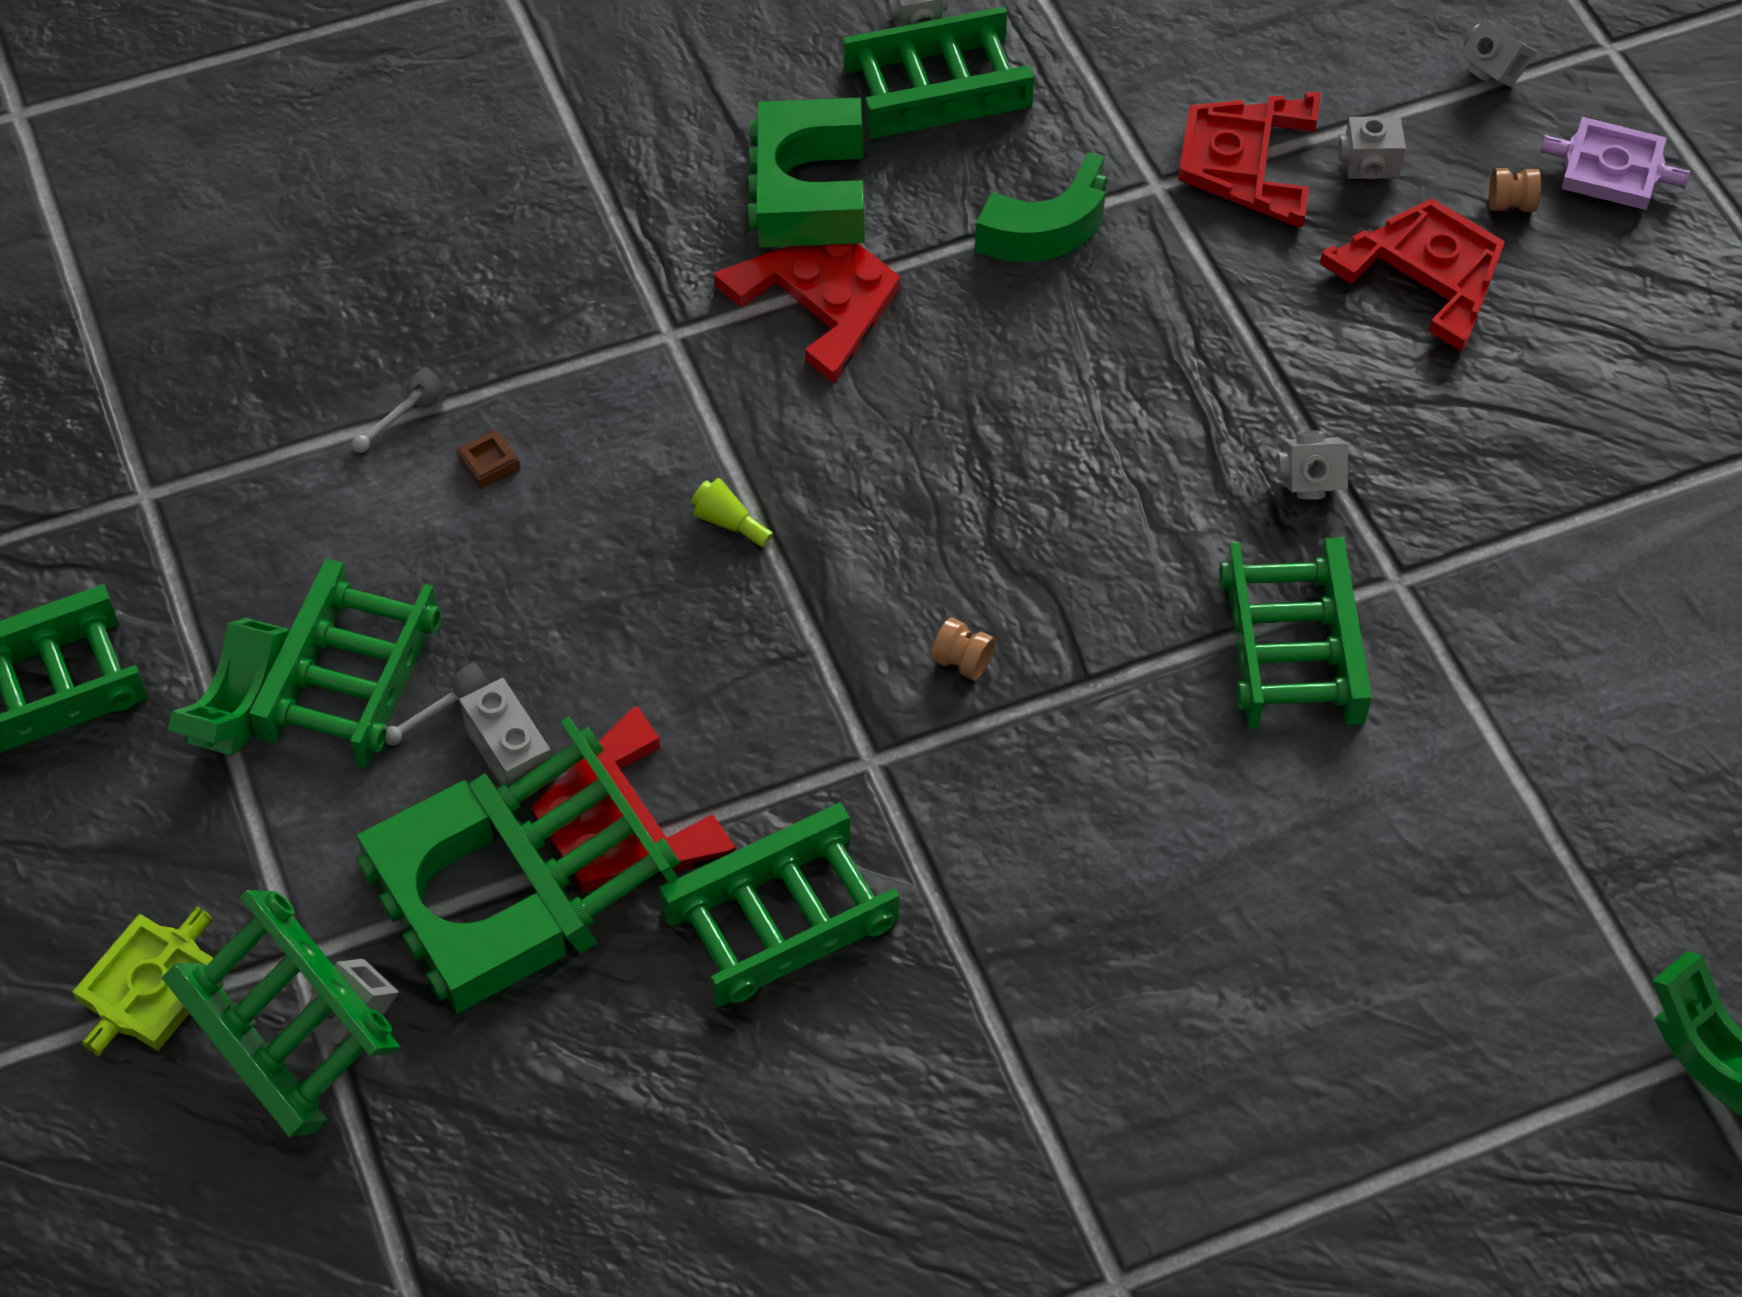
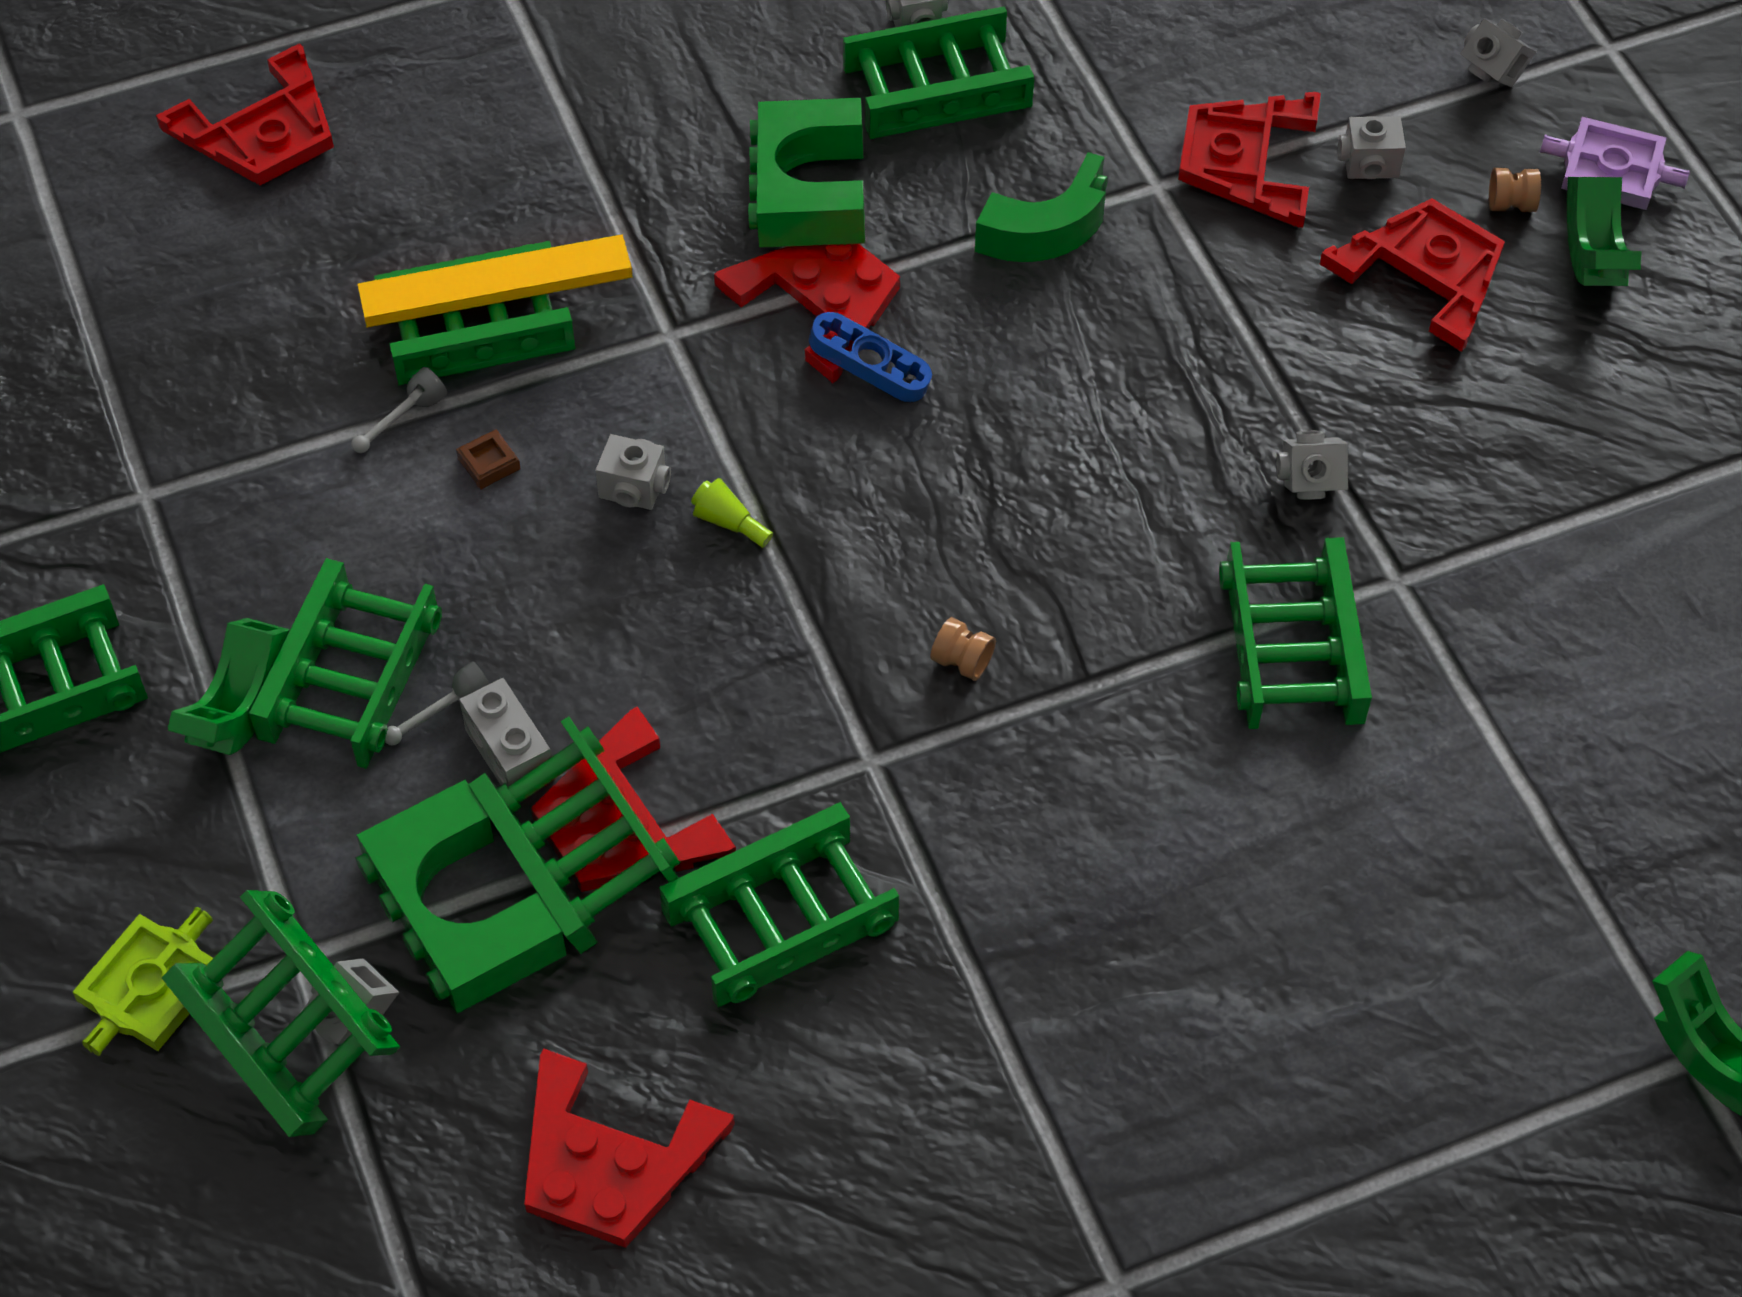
(266, 135): none -> red wing
(484, 344): none -> green fence
(494, 280): none -> yellow tile
(599, 1175): none -> red wing
(632, 472): none -> light grey brick
(863, 338): none -> blue beam
(1596, 232): none -> green arch

